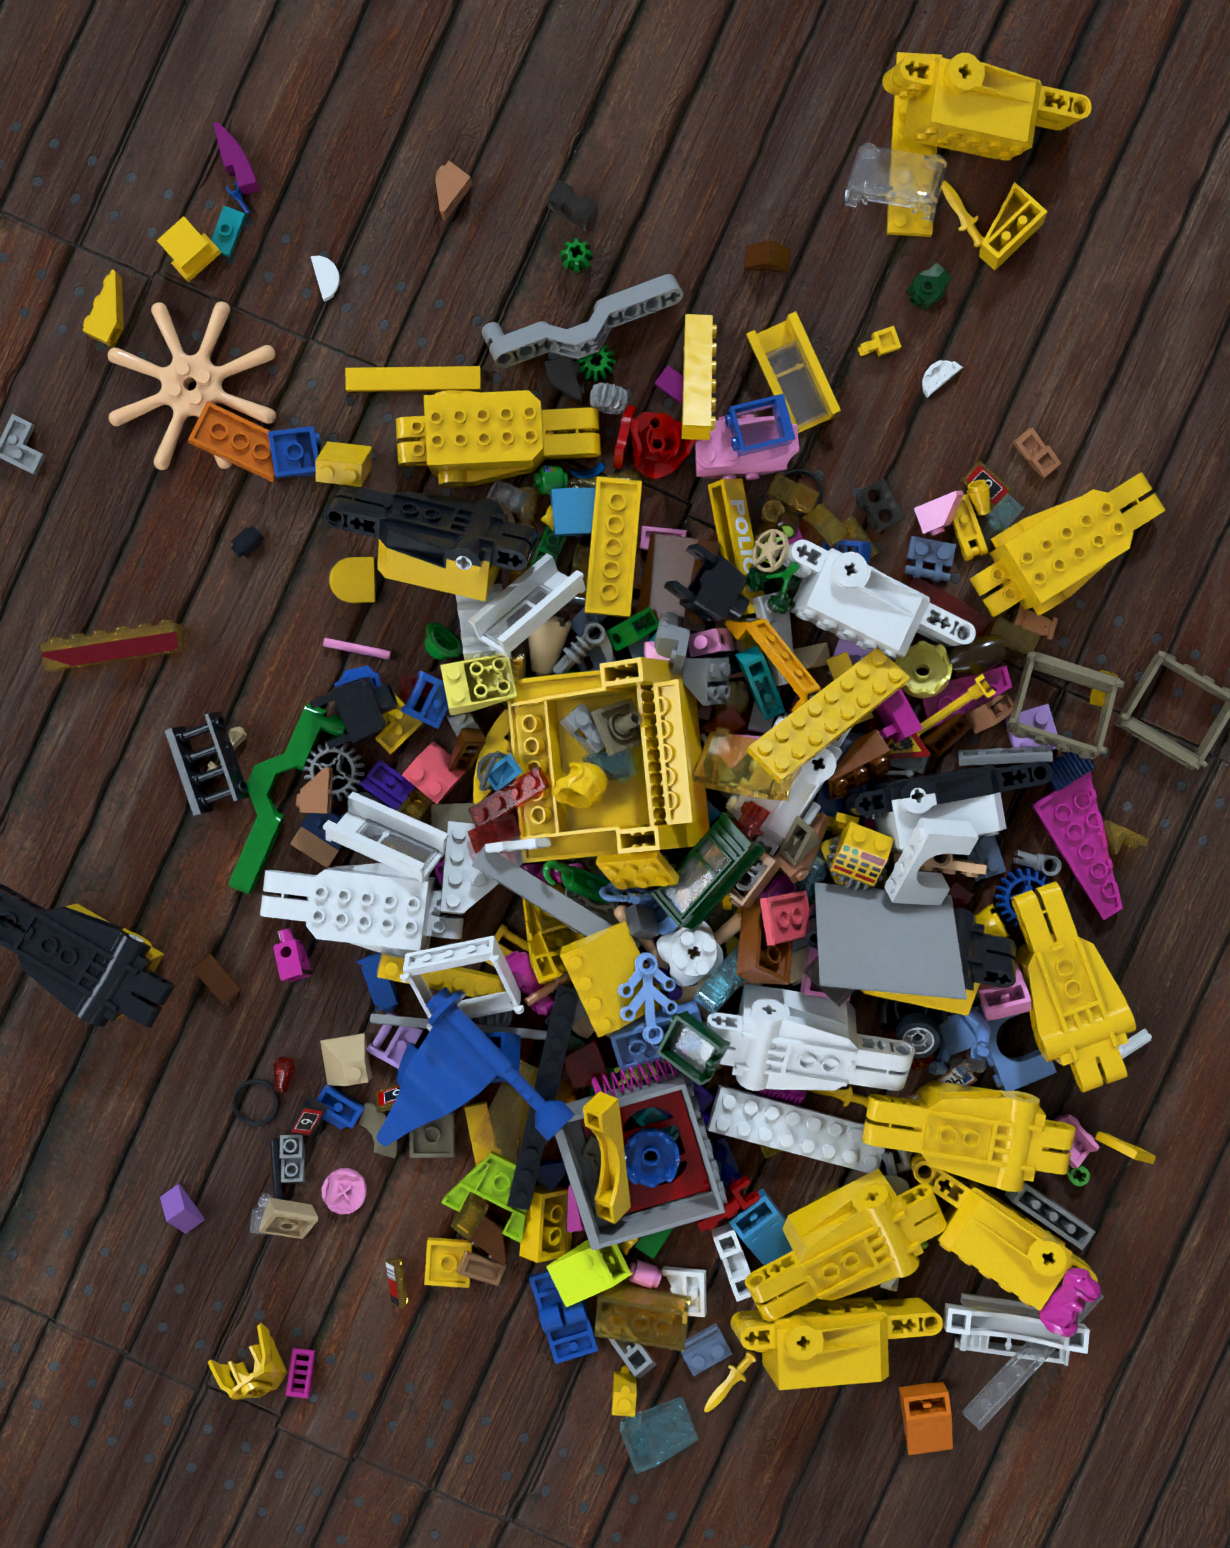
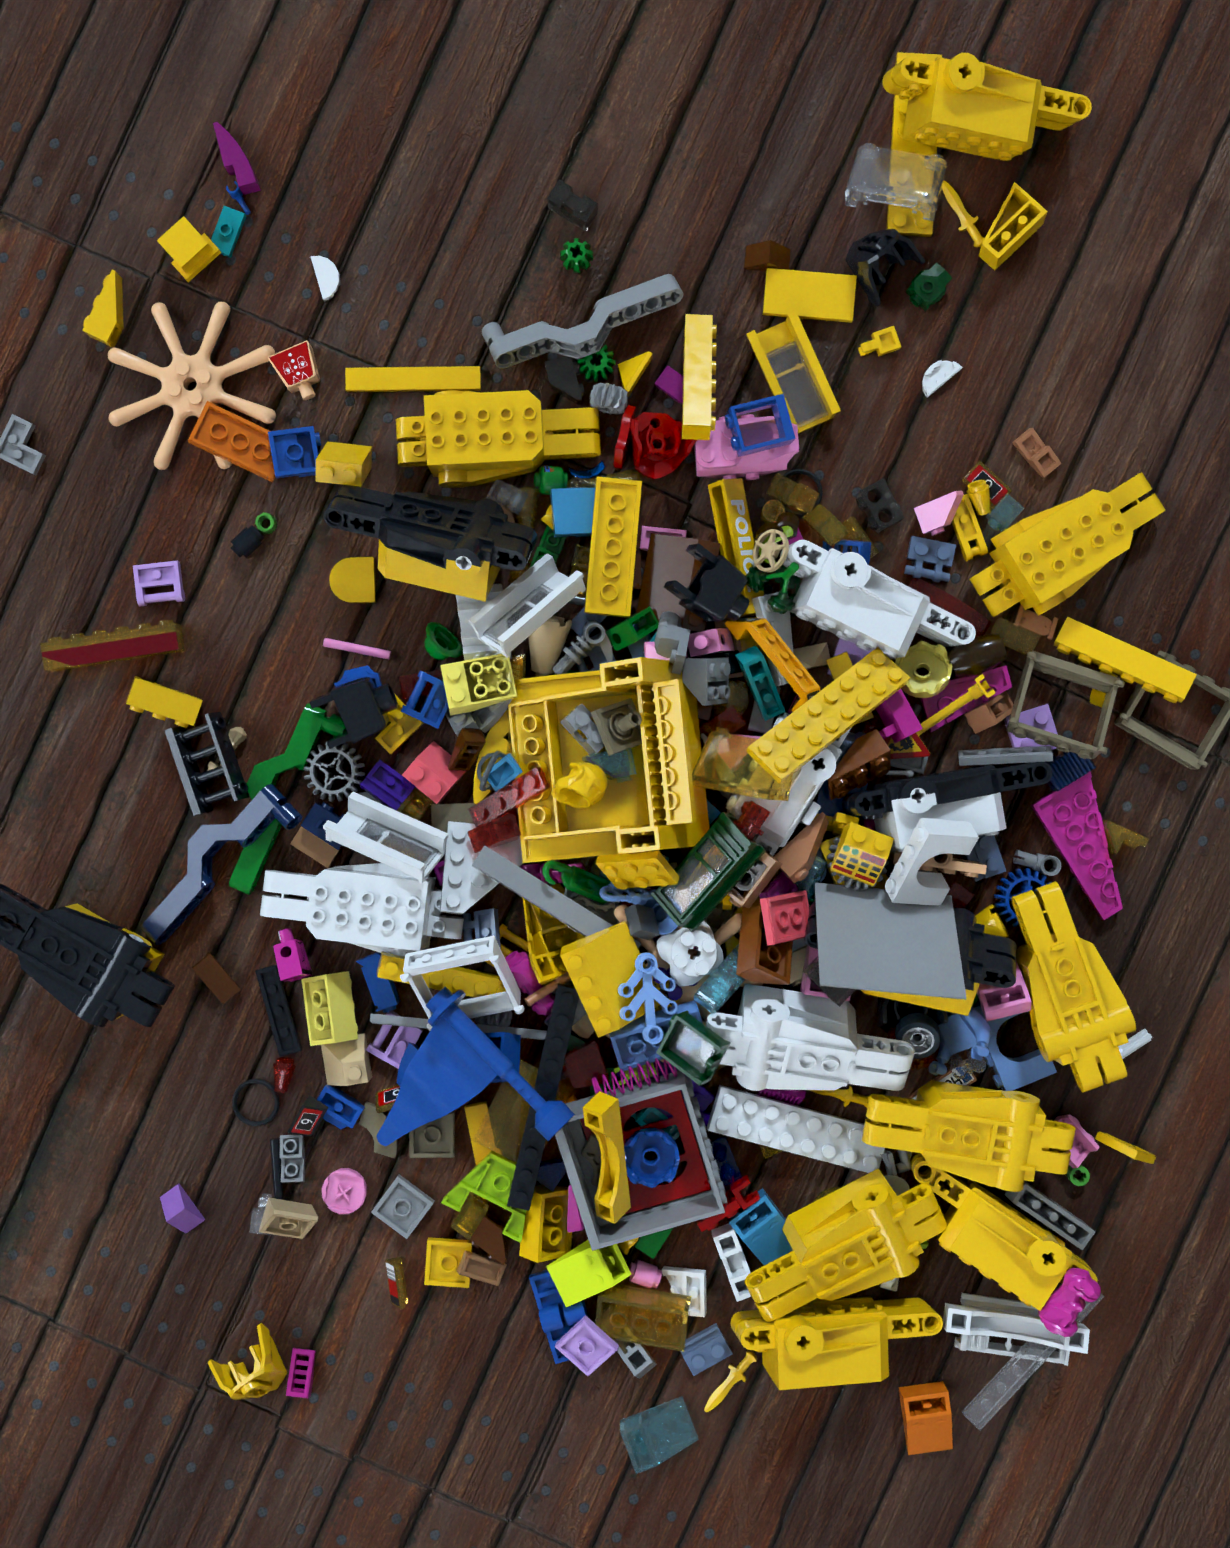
(155, 576): none -> lavender plate
(163, 702): none -> yellow wedge
(201, 849): none -> beam
(273, 524): none -> bright green axle
(278, 1011): none -> black tile
(297, 369): none -> torso
(317, 793): nougat slope -> none
(329, 1008): none -> light yellow slope
(402, 1206): none -> light grey plate
(451, 187): nougat slope -> none
(485, 925): none -> sand blue plate
(489, 716): none -> light grey slope
(527, 844): white tile -> none
(586, 1346): none -> lavender plate
(624, 1393): yellow brick -> none
(633, 369): none -> yellow slope
(799, 841): dark tan slope -> none
(809, 294): none -> yellow tile
(865, 255): none -> black piece
(940, 744): reddish brown slope -> none
(1124, 660): none -> yellow brick

